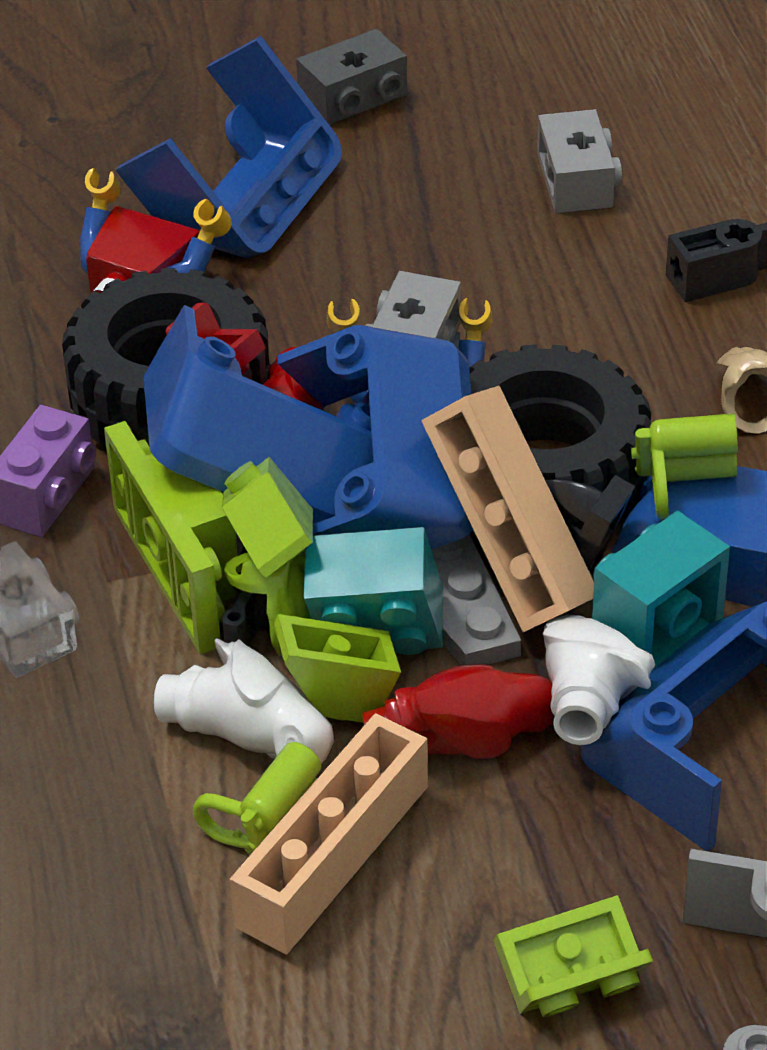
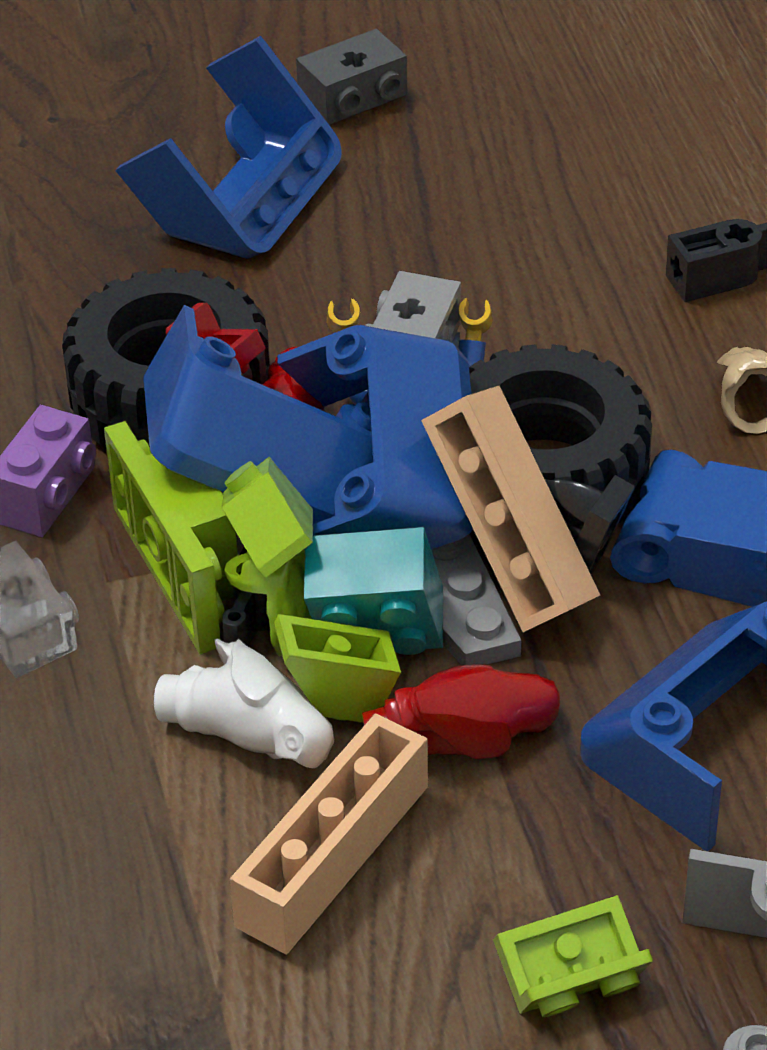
(132, 242): torso -> none
(266, 803): lime piece -> none
(577, 161): light grey brick -> none
(589, 674): white animal -> none
(663, 585): teal brick -> none
(685, 451): lime piece -> none

